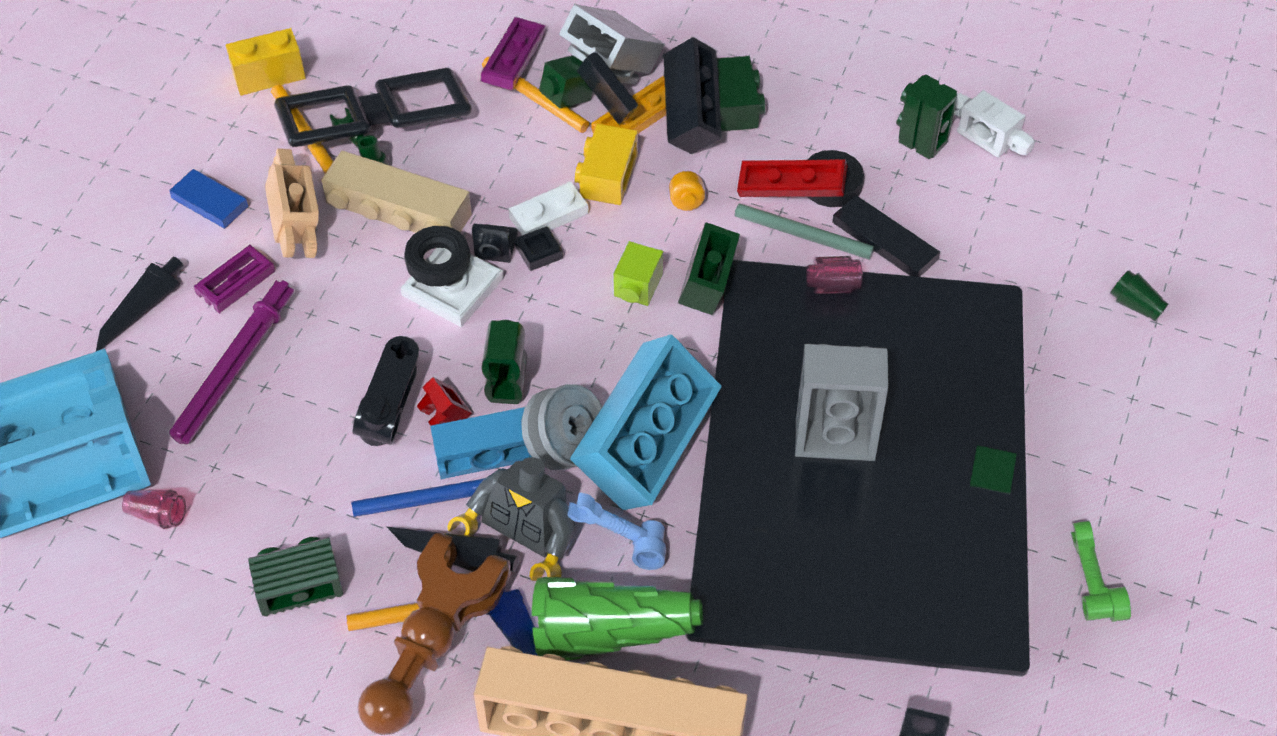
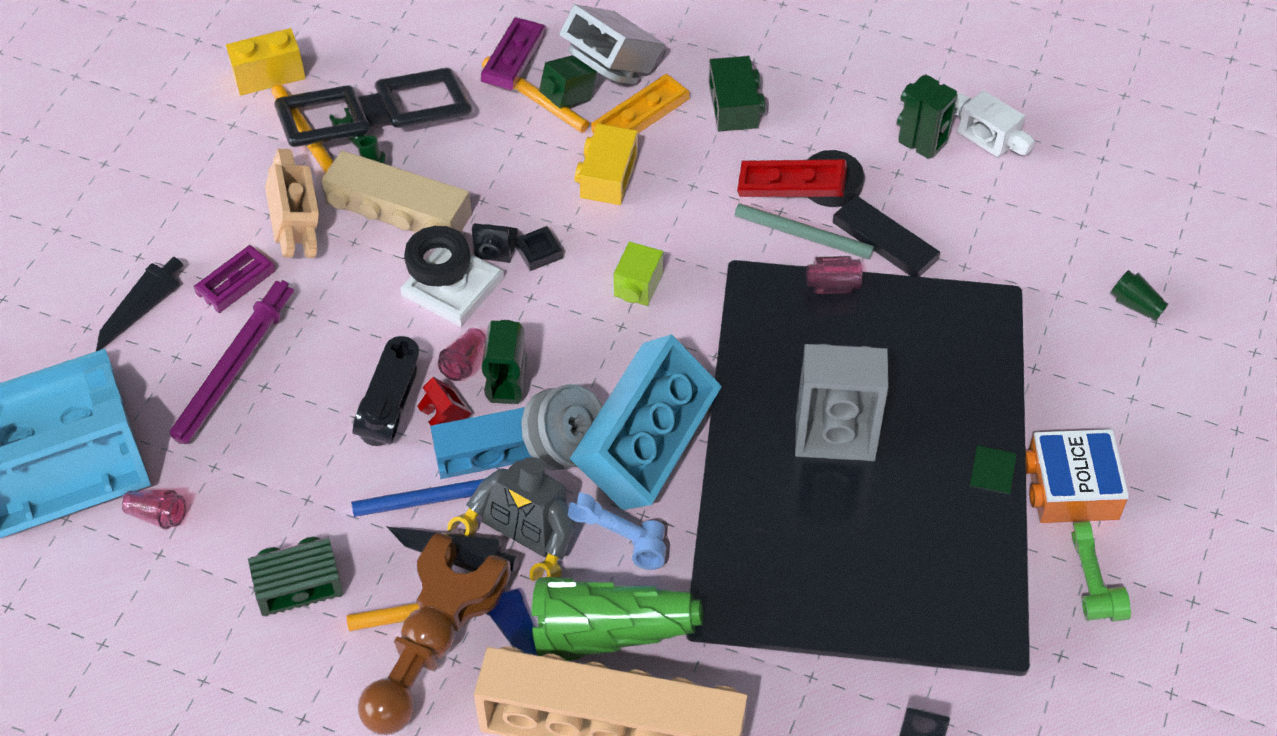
(208, 198): blue tile -> none
(461, 355): none -> clear pink cone
(549, 209): white plate -> none
(607, 87): black tile -> none
(686, 190): light orange piece -> none
(692, 96): black brick -> none
(709, 268): dark green brick -> none
(1076, 476): none -> piece

